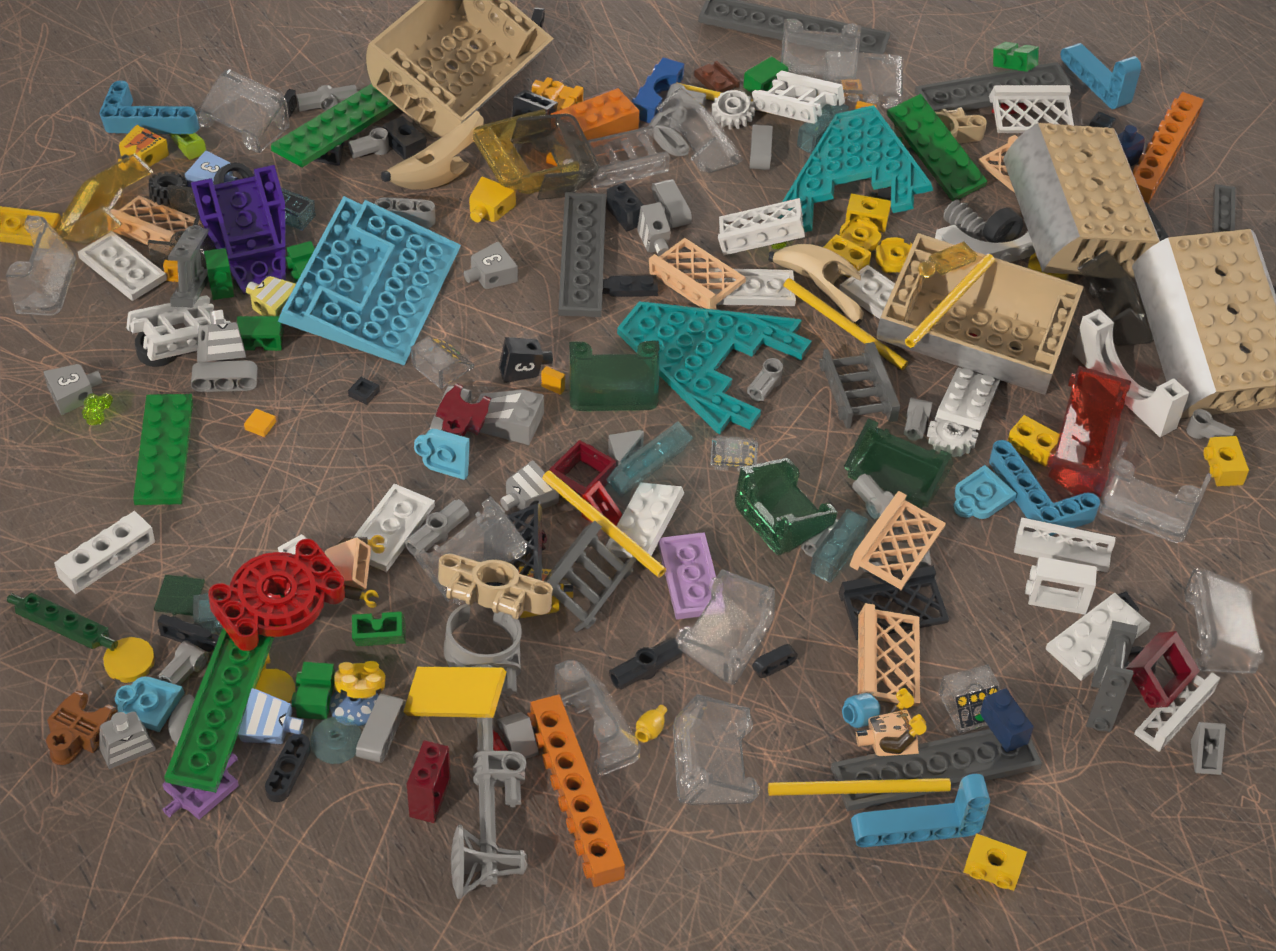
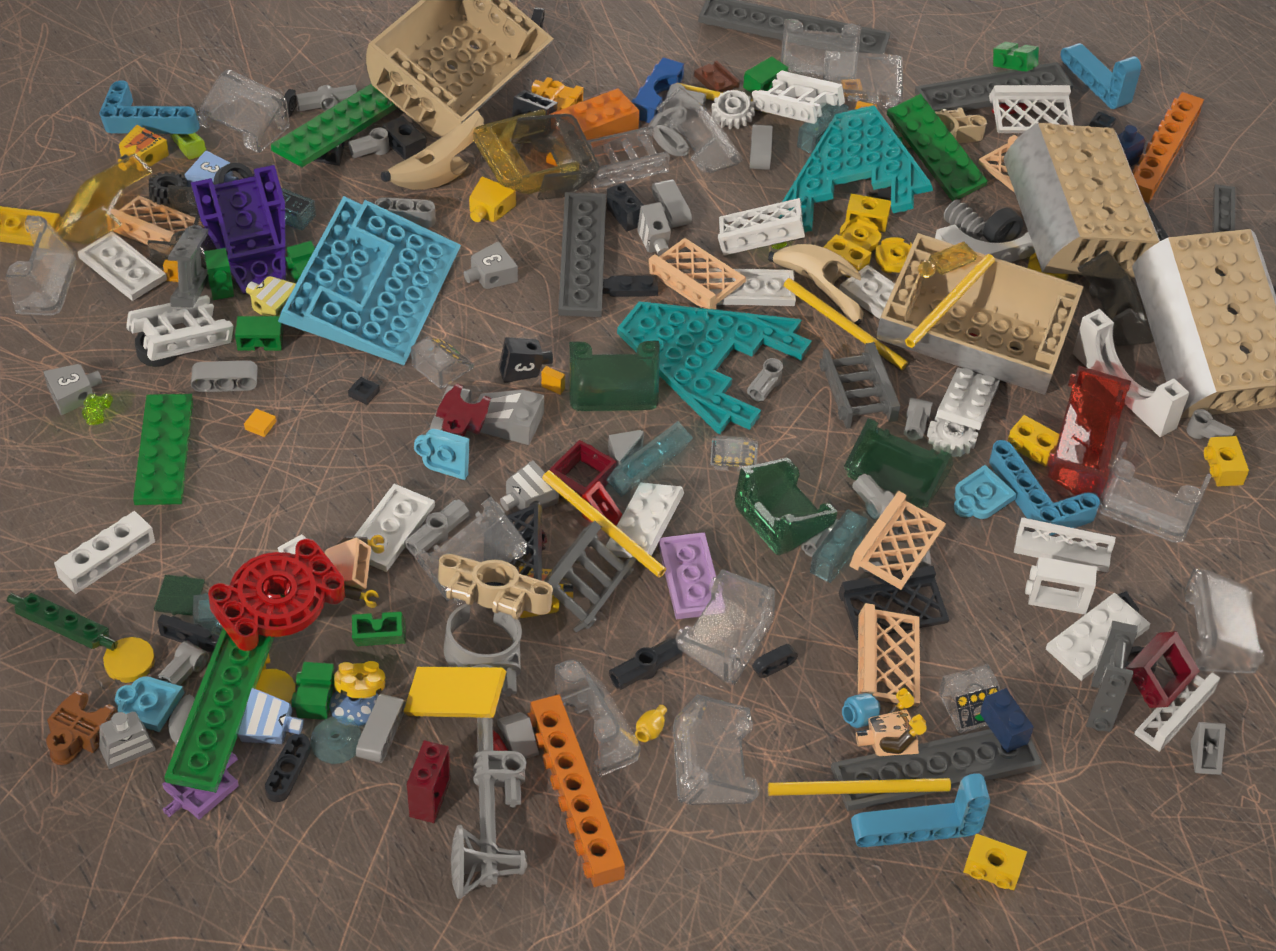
(219, 340): light grey torso -> none

